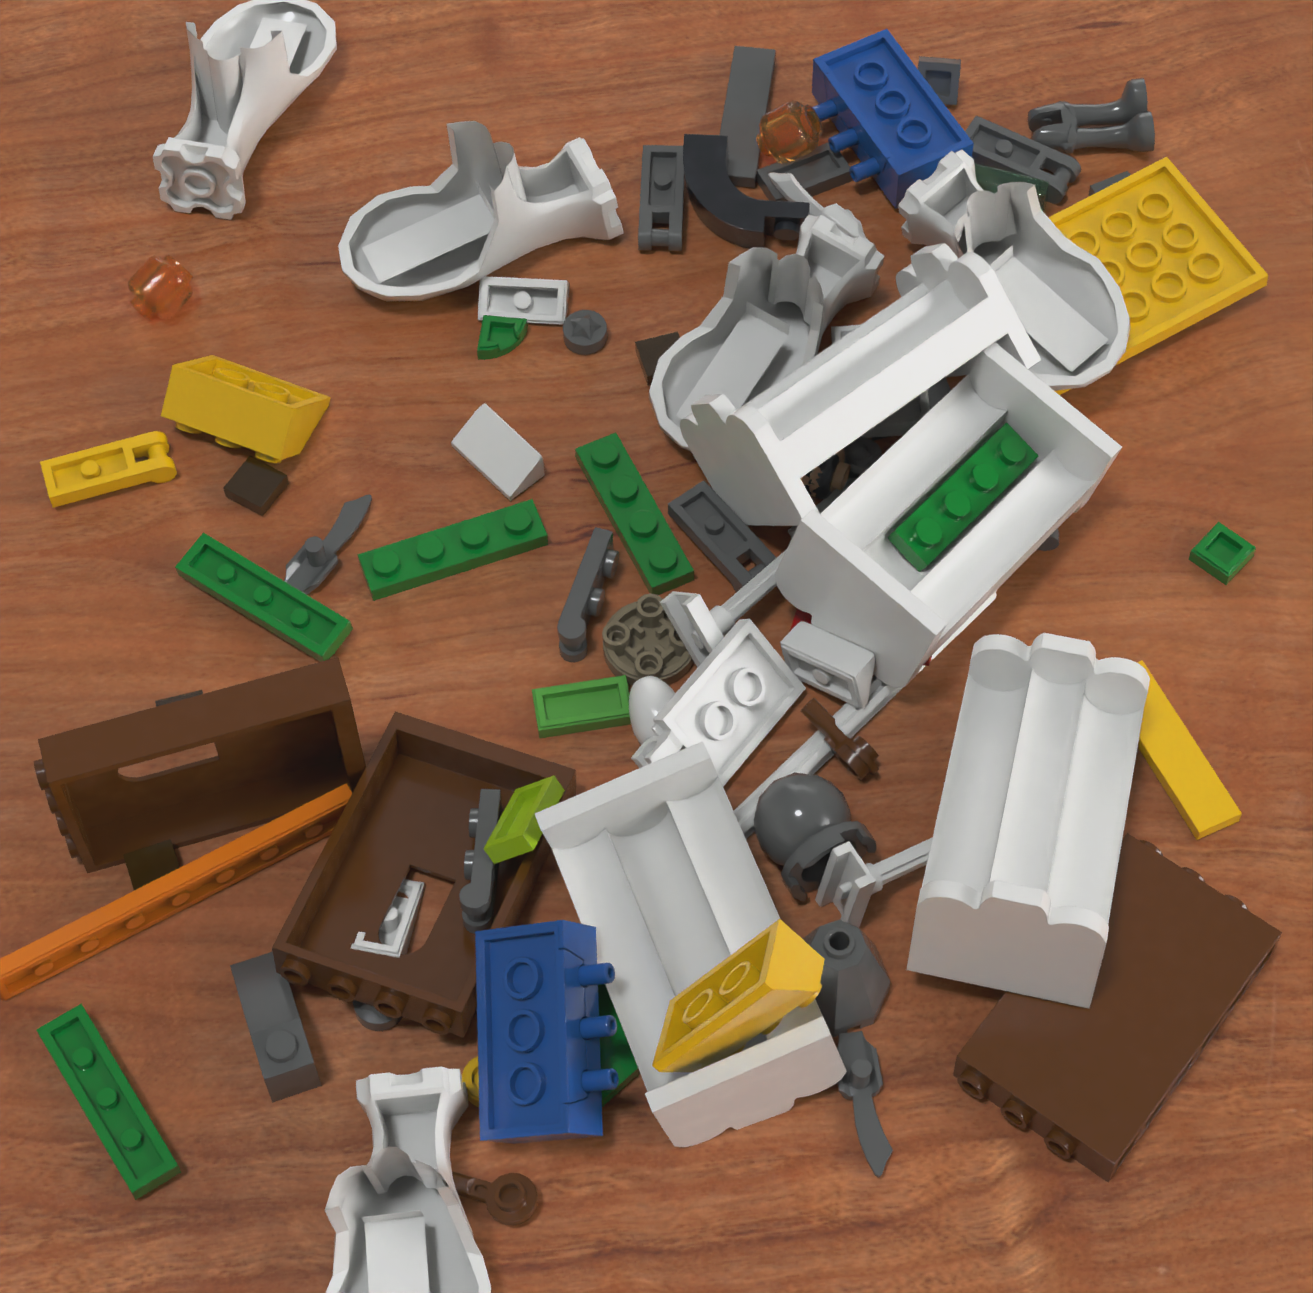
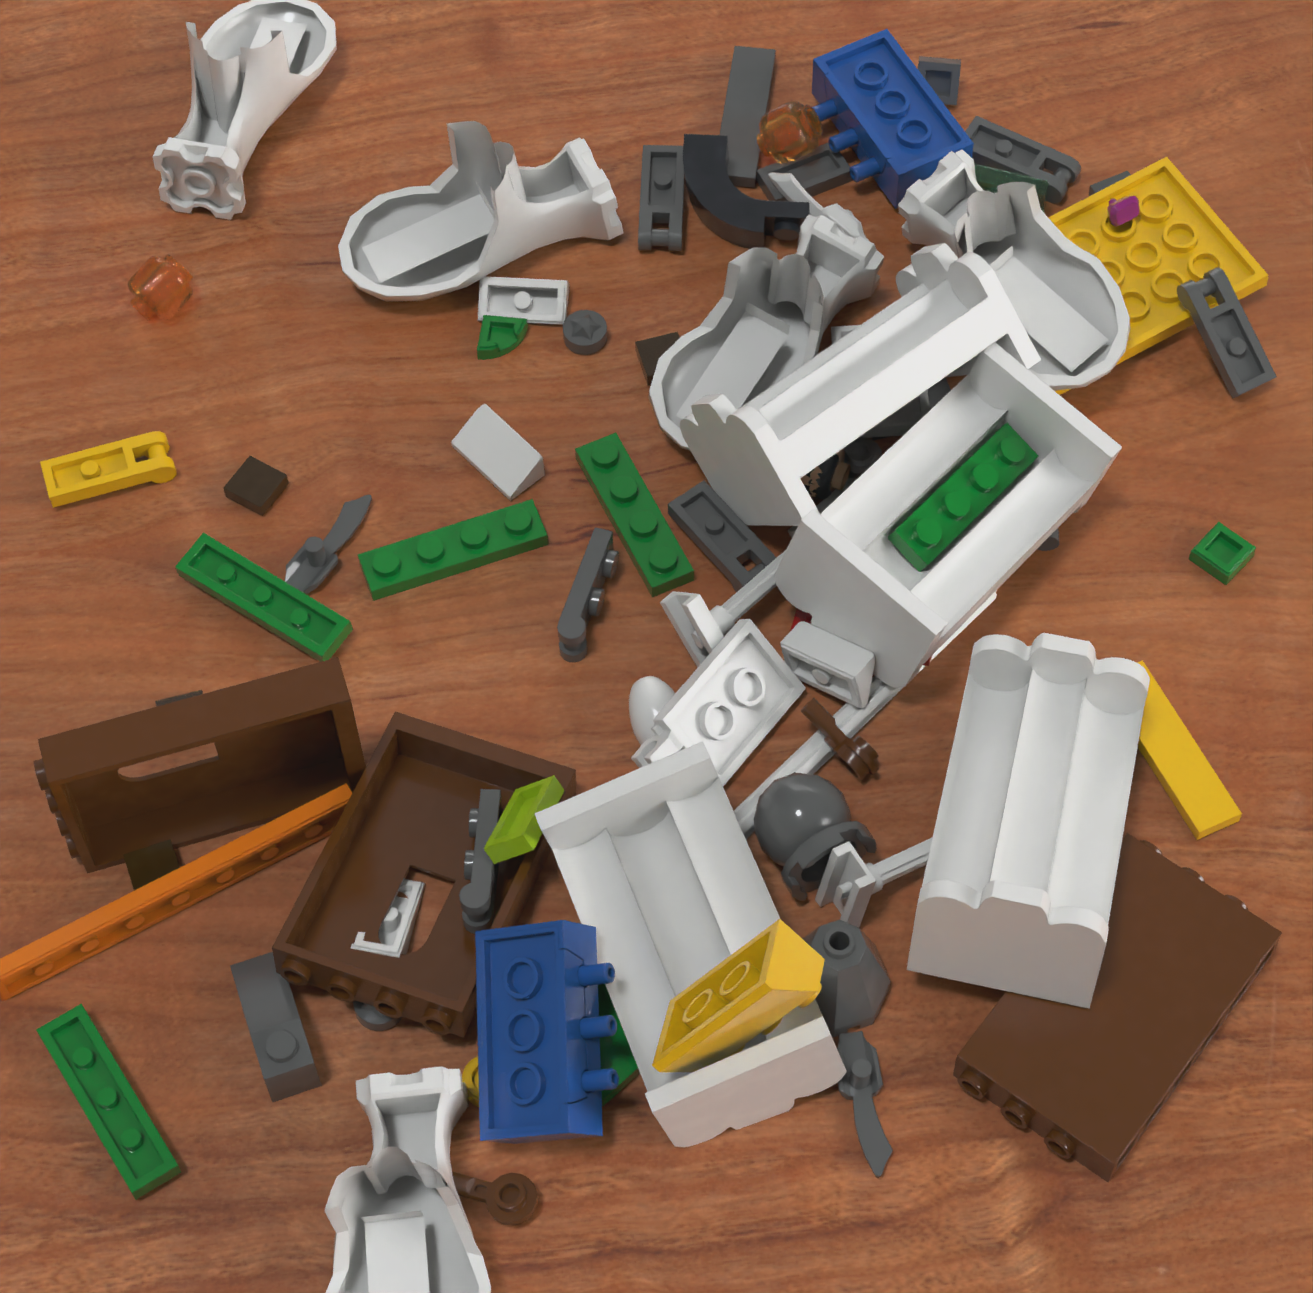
(242, 407): yellow slope -> none
(581, 706): bright green tile -> none
(644, 643): dark tan tile -> none
(1058, 123): dark grey piece -> none
(1123, 210): none -> magenta rock
(1226, 332): none -> dark grey plate

